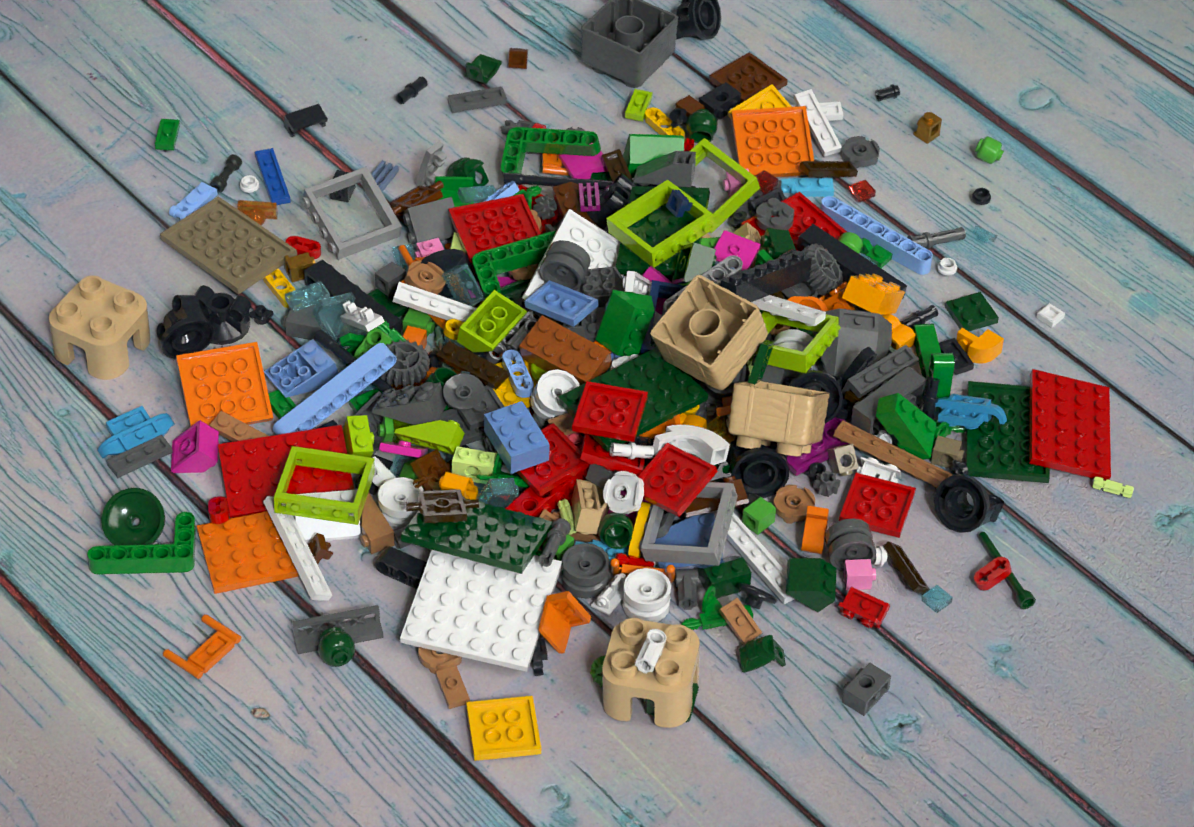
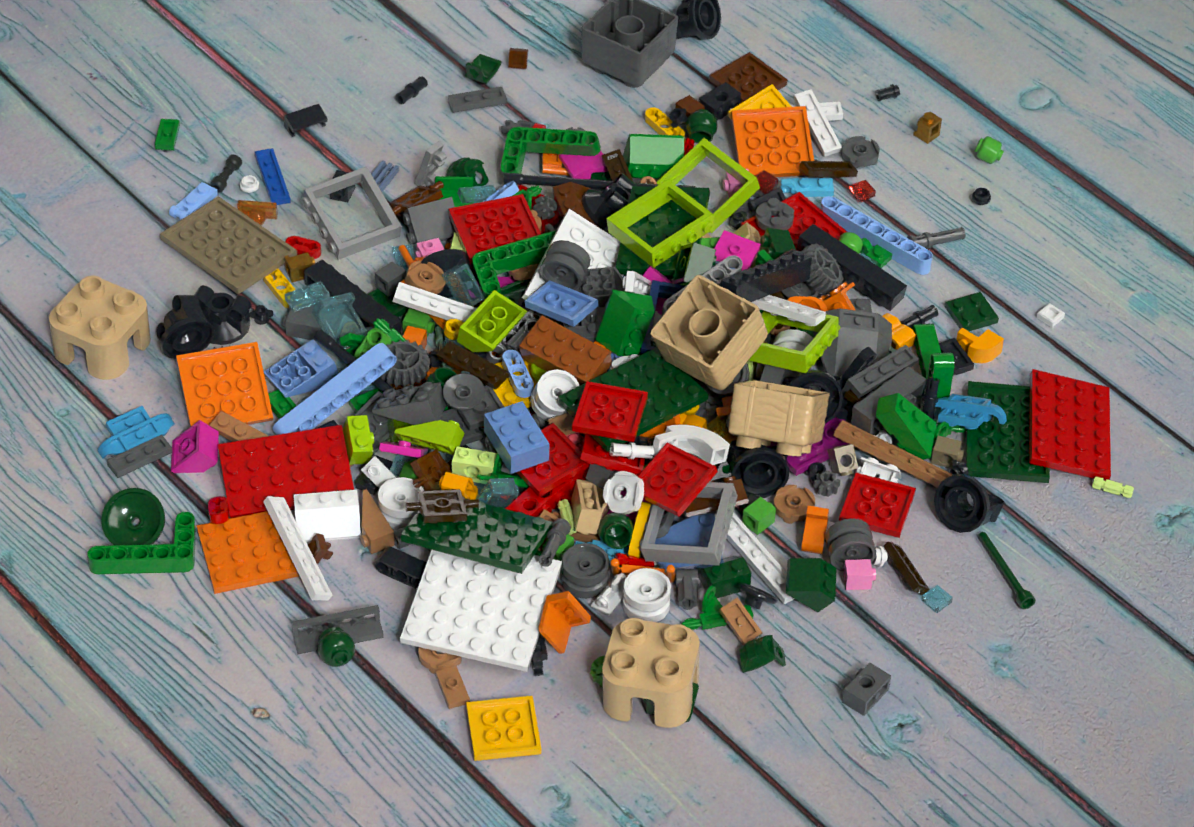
(208, 653): orange plate -> none
(318, 507): lime window -> none
(360, 317): white plate -> none
(386, 429): bright green plate -> none
(588, 189): magenta tile -> none
(638, 105): lime plate -> none
(651, 650): white piece -> none
(676, 167): dark grey slope -> none
(678, 203): dark blue tile -> none
(760, 362): dark green plate -> none
(864, 607): red bracket -> none
(873, 294): light orange brick -> none
(947, 266): white plate -> none
(984, 235): clear light blue plate -> none
(992, 573): red beam -> none

